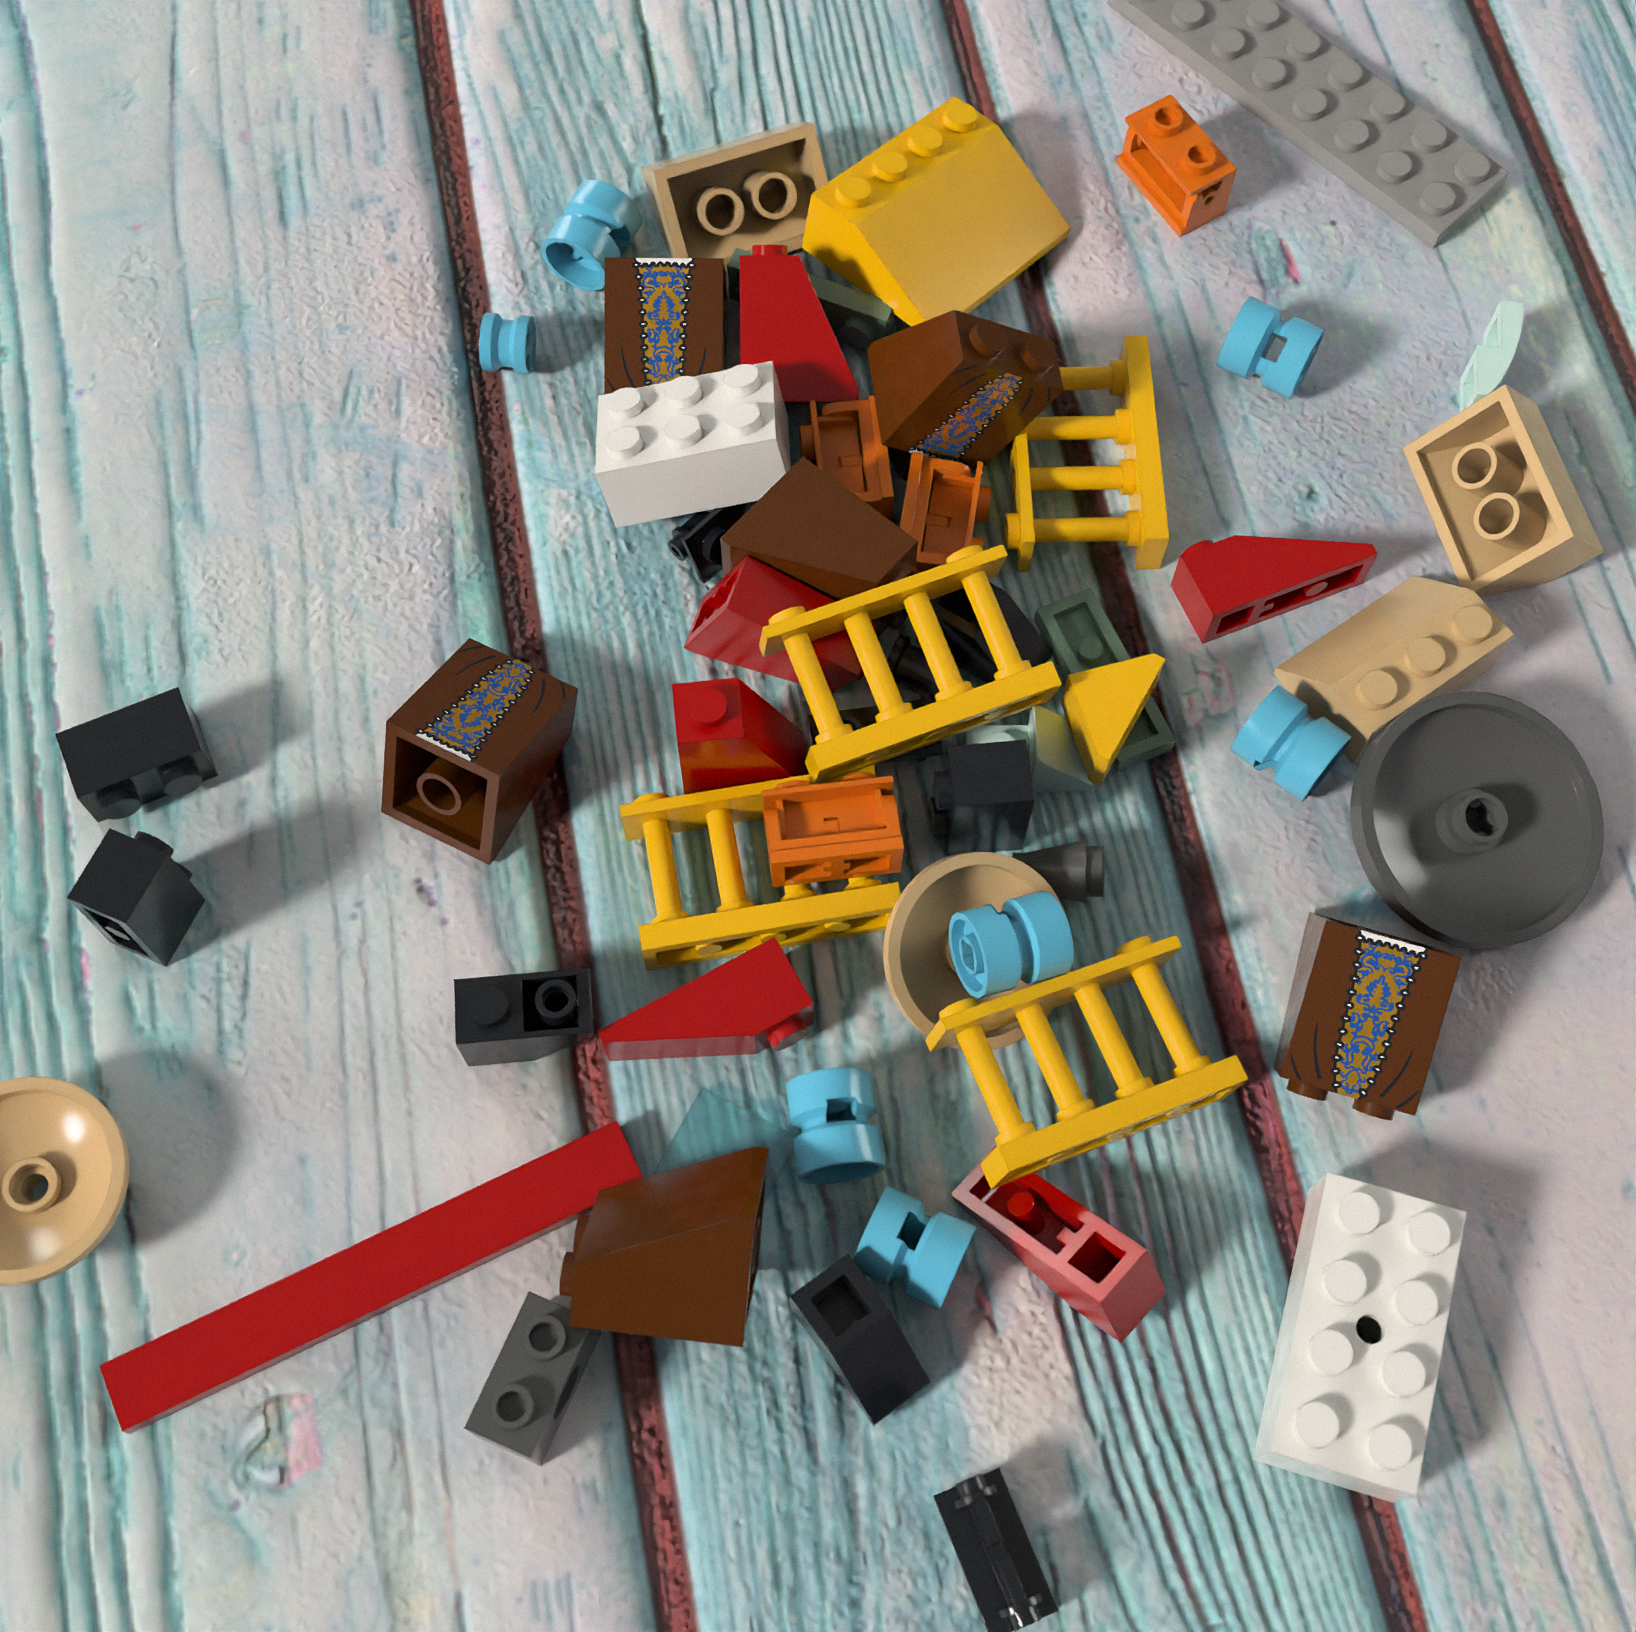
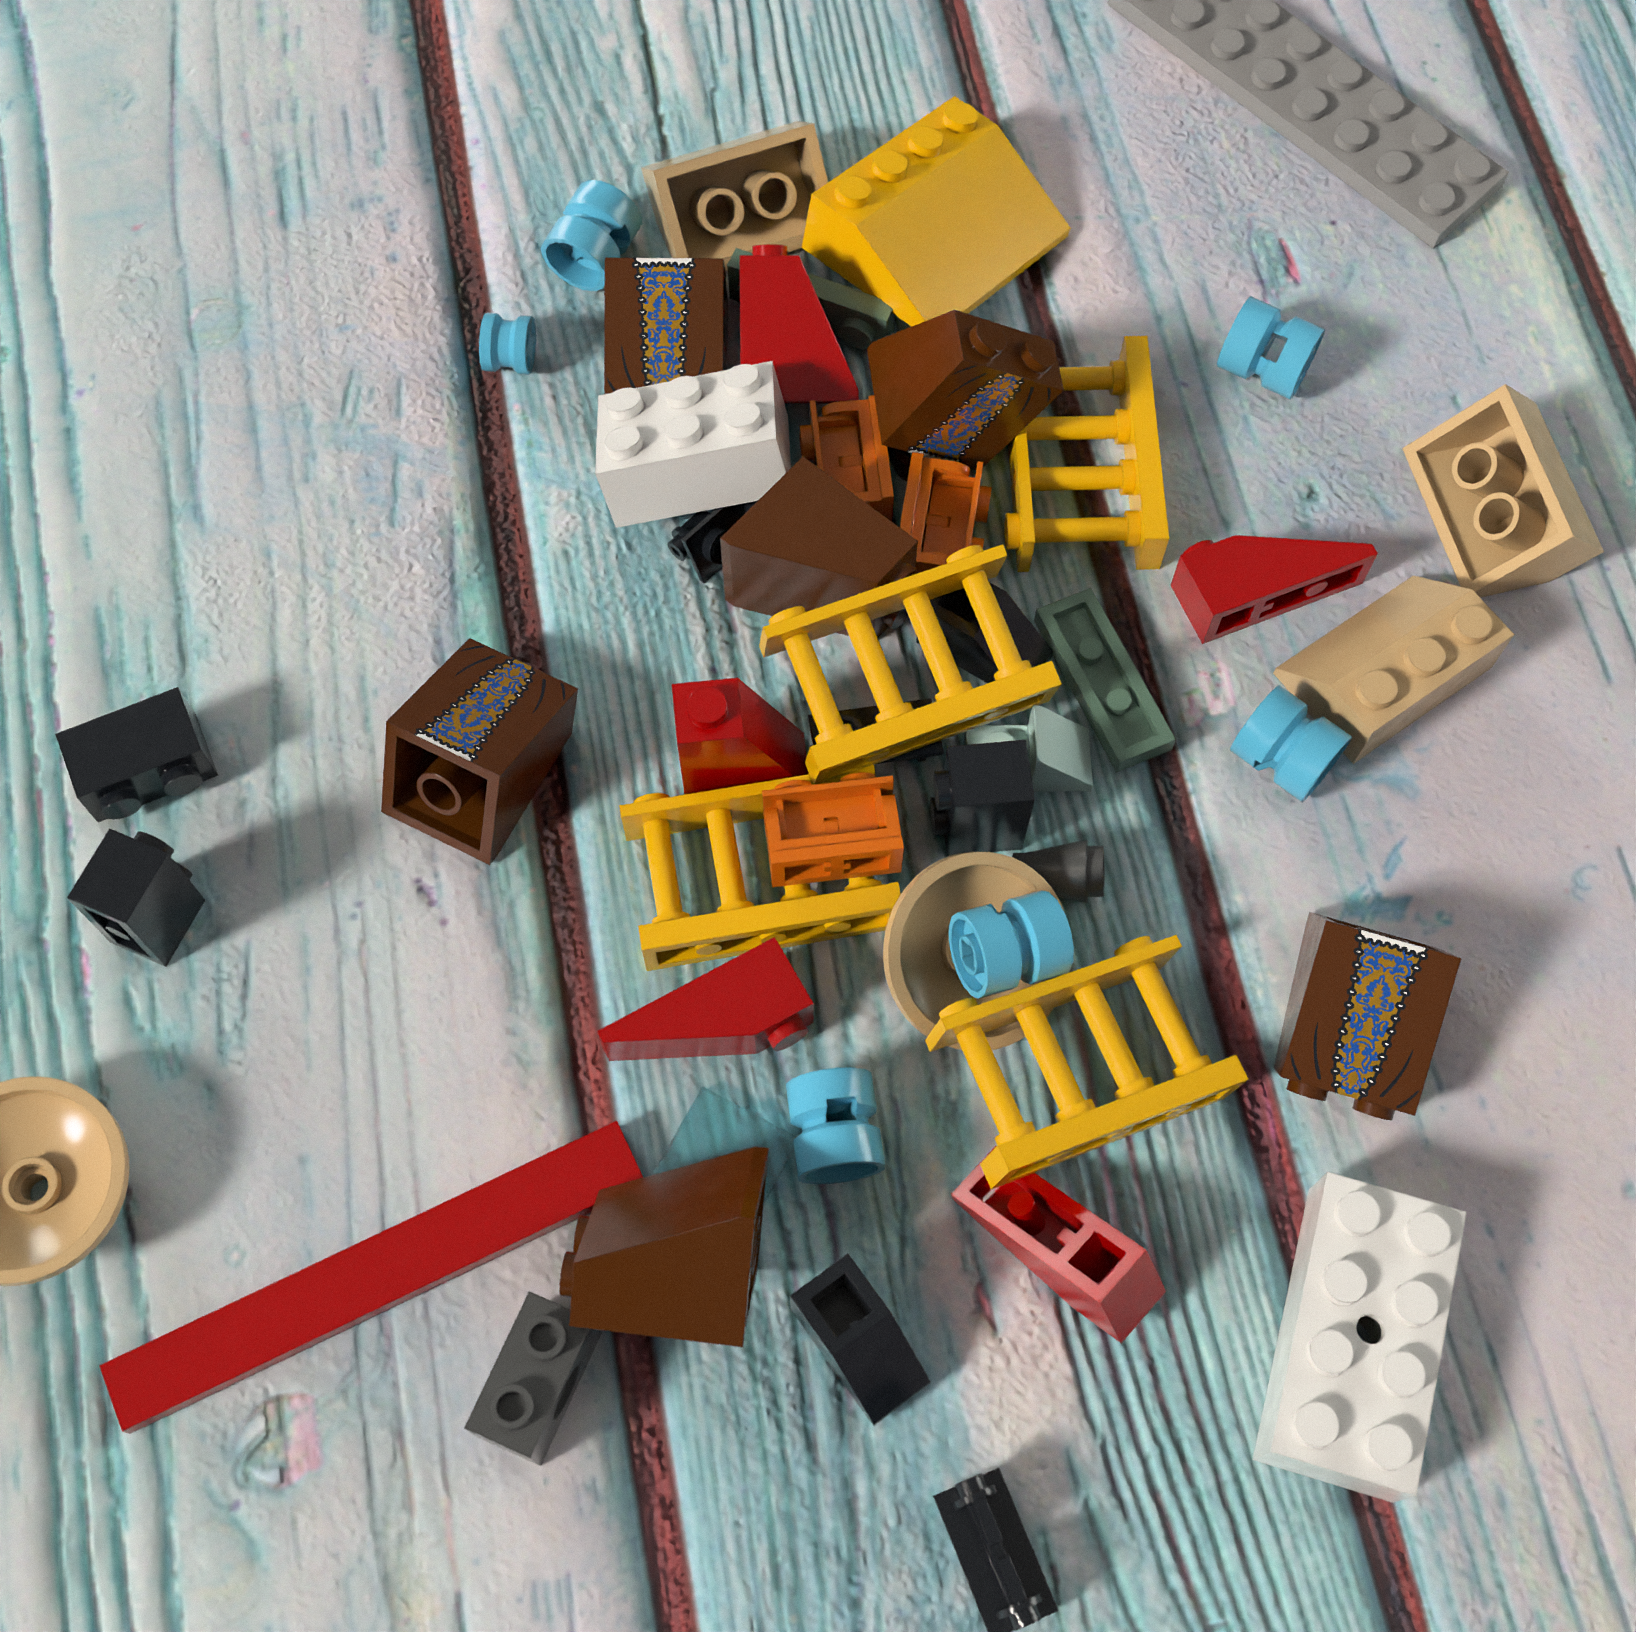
(522, 1015): black slope -> none
(739, 607): red slope -> none
(912, 669): black bush -> none
(939, 1250): medium azure wheel -> none
(1105, 706): yellow slope -> none
(1176, 165): orange hinge -> none
(1477, 820): dark grey dish -> none
(1492, 359): light aqua slope -> none

